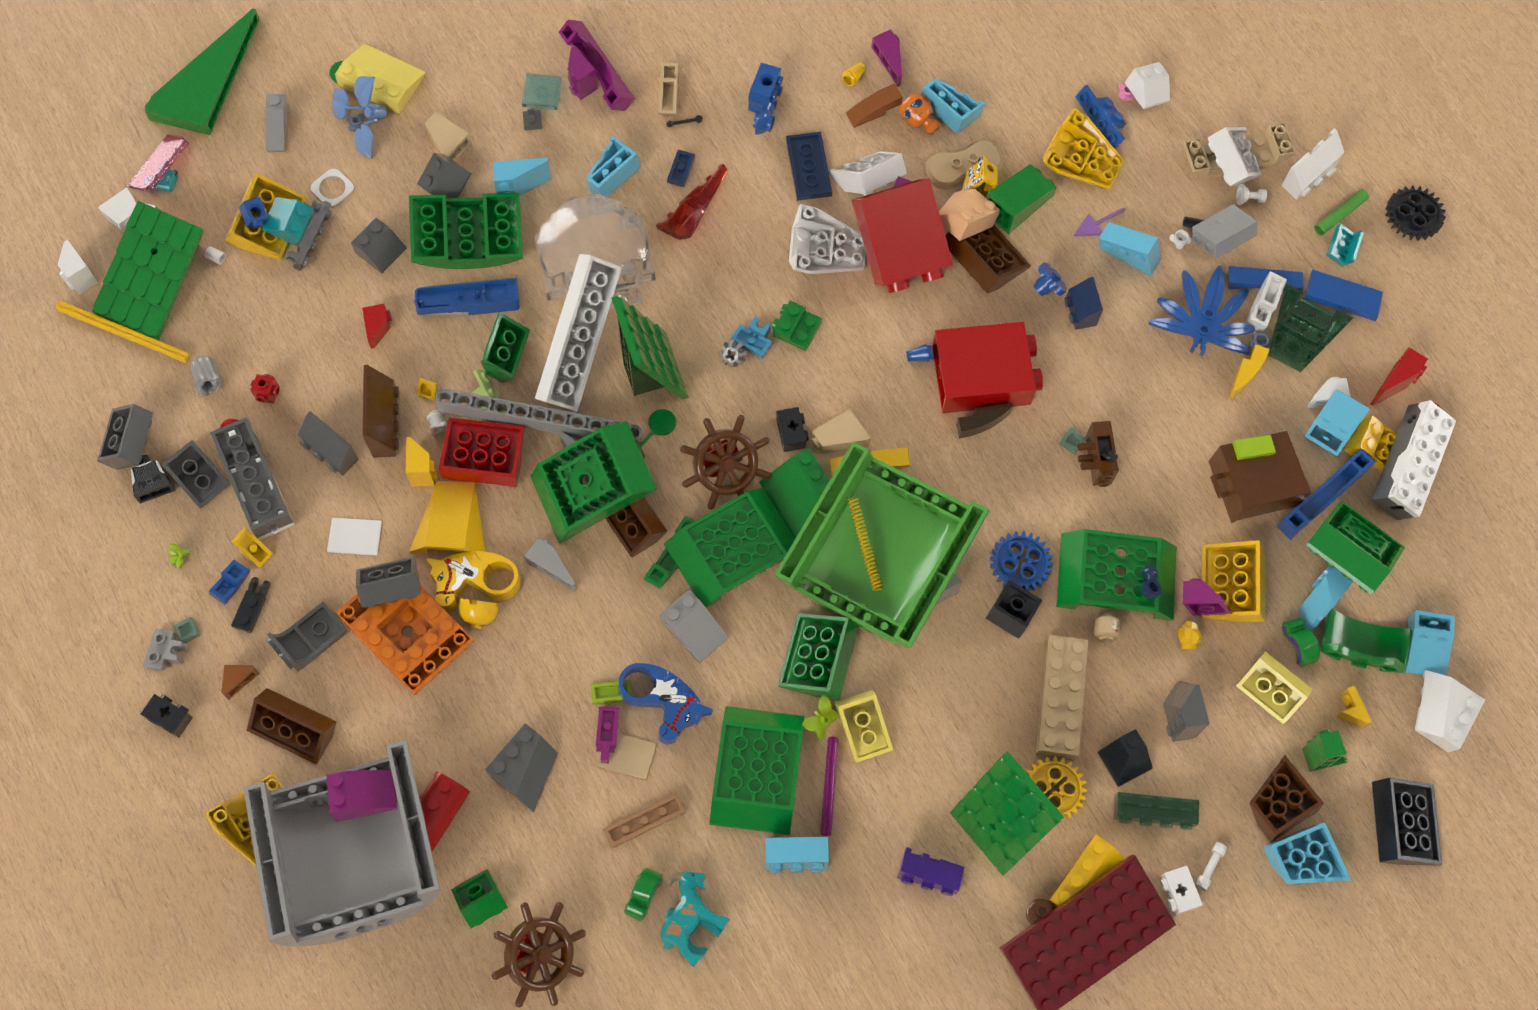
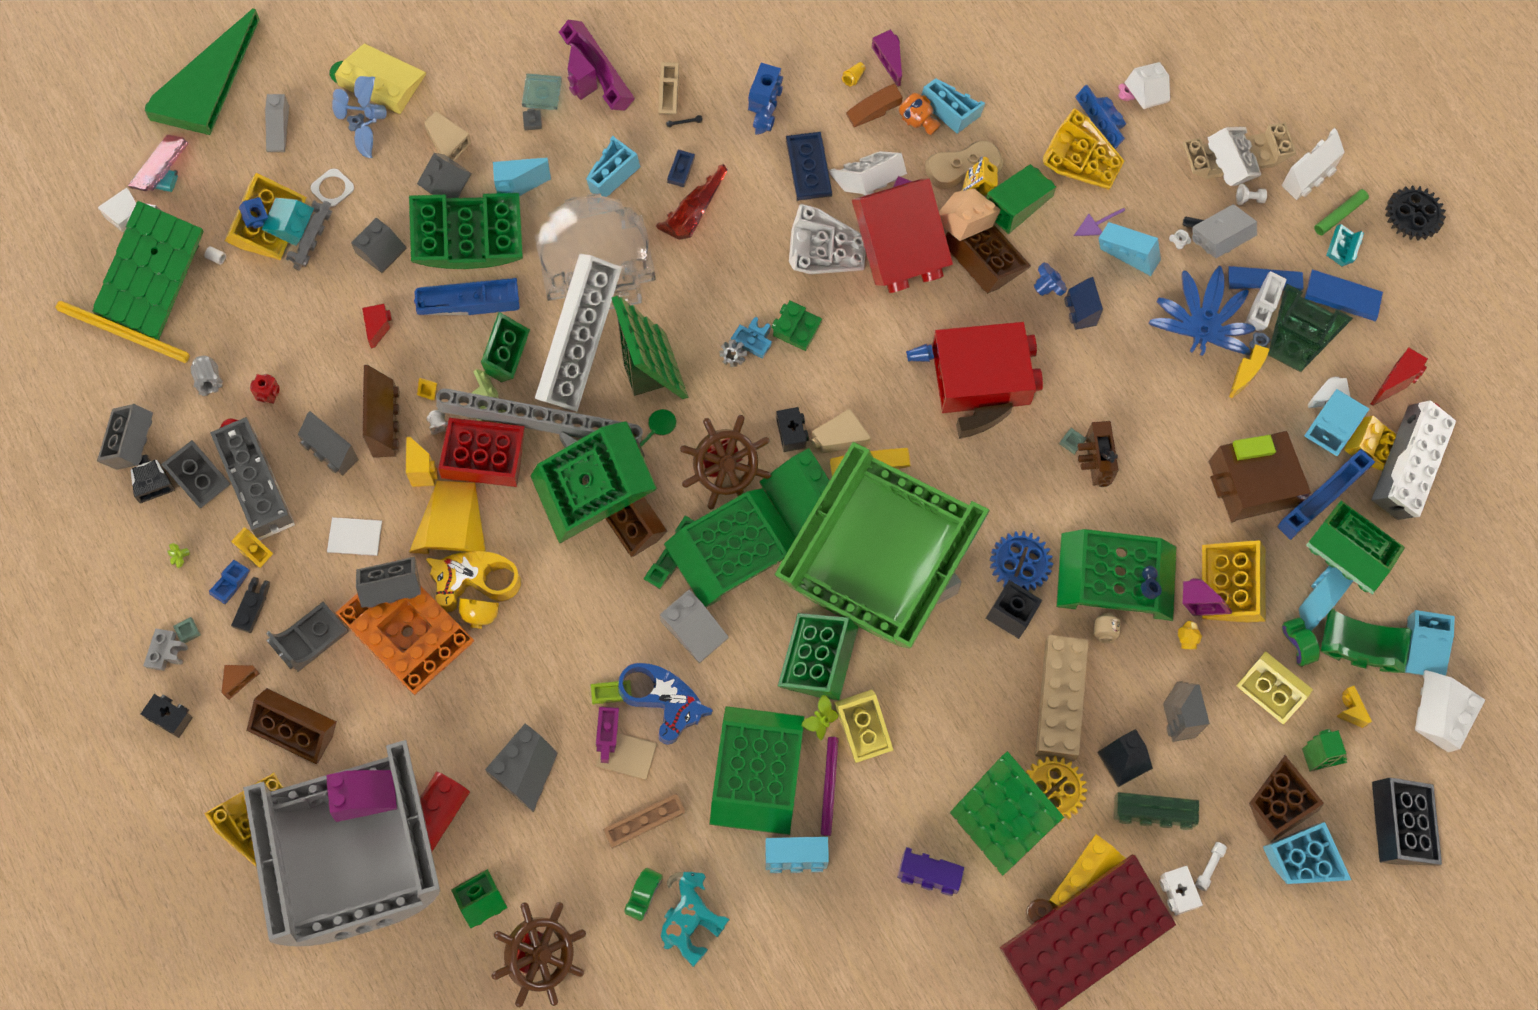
(74, 270): white slope -> none
(545, 559): light grey slope -> none
(863, 545): yellow piece -> none

